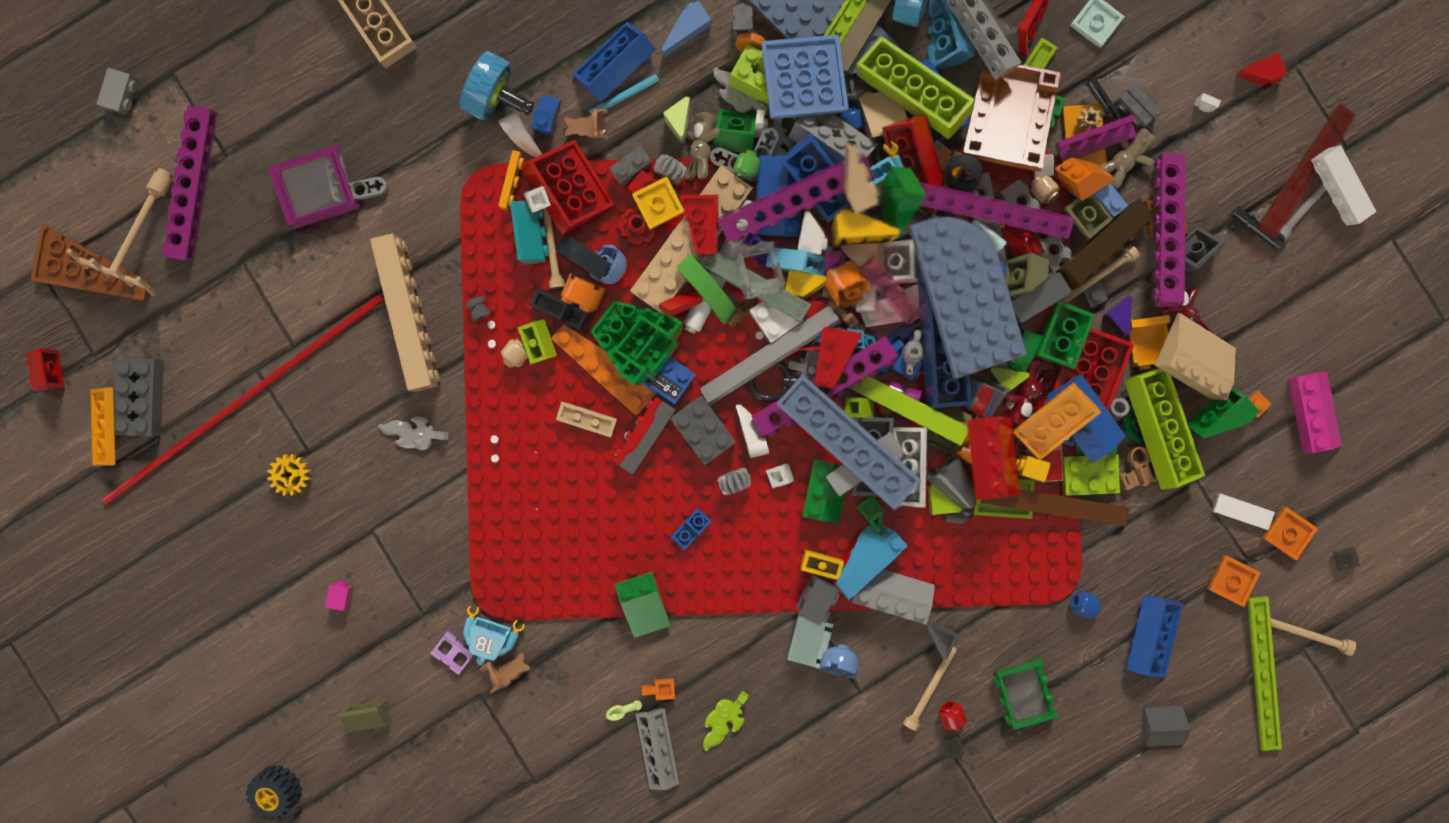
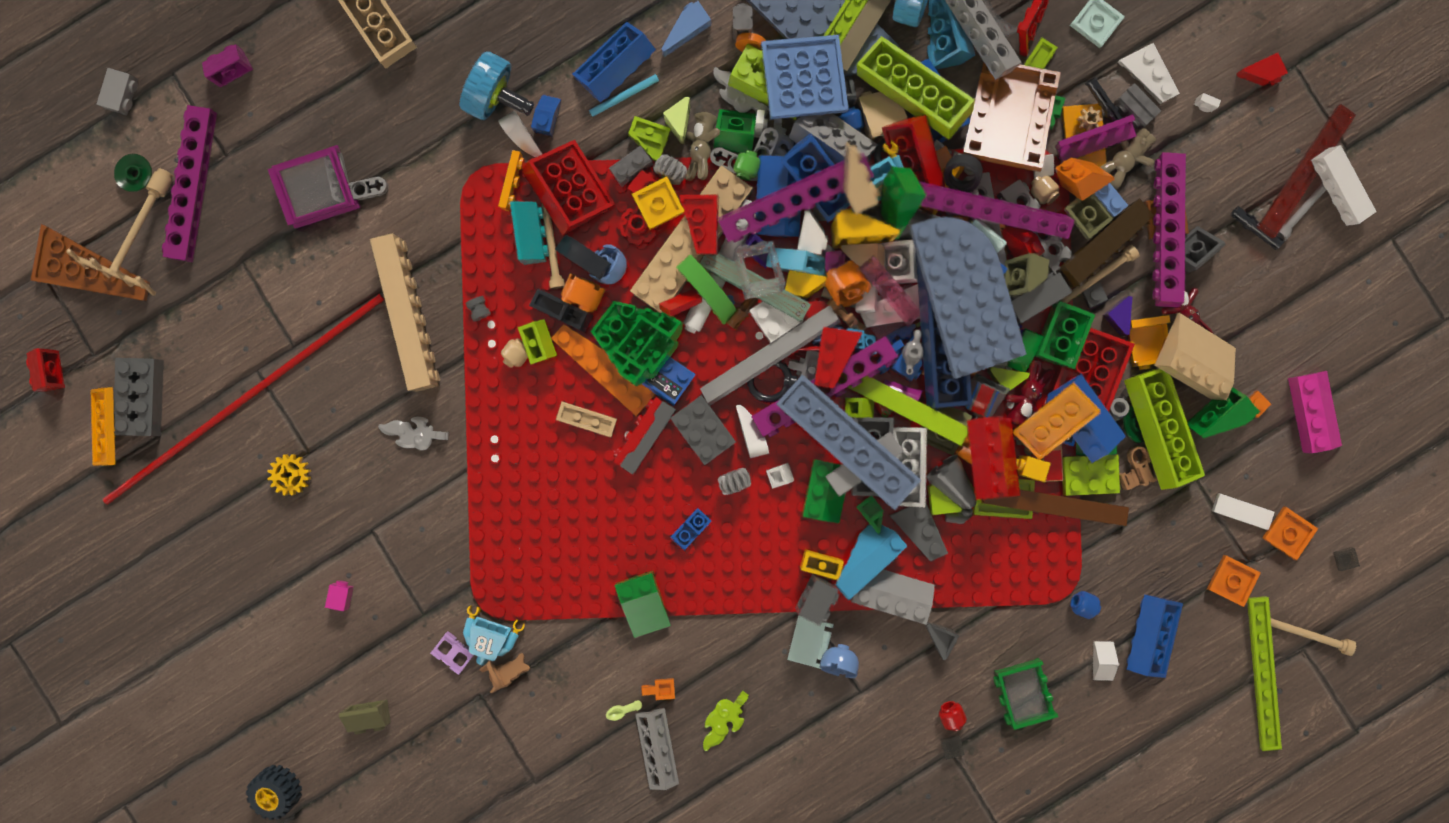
(125, 172): none -> dark green dish
(226, 65): none -> magenta slope
(537, 199): white plate -> none
(592, 126): medium nougat hair -> none
(650, 136): none -> lime wing
(913, 720): tan piece -> none
(921, 529): none -> dark grey wing
(1104, 660): none -> white slope
(1151, 72): none -> white wing
(1165, 726): dark grey slope -> none

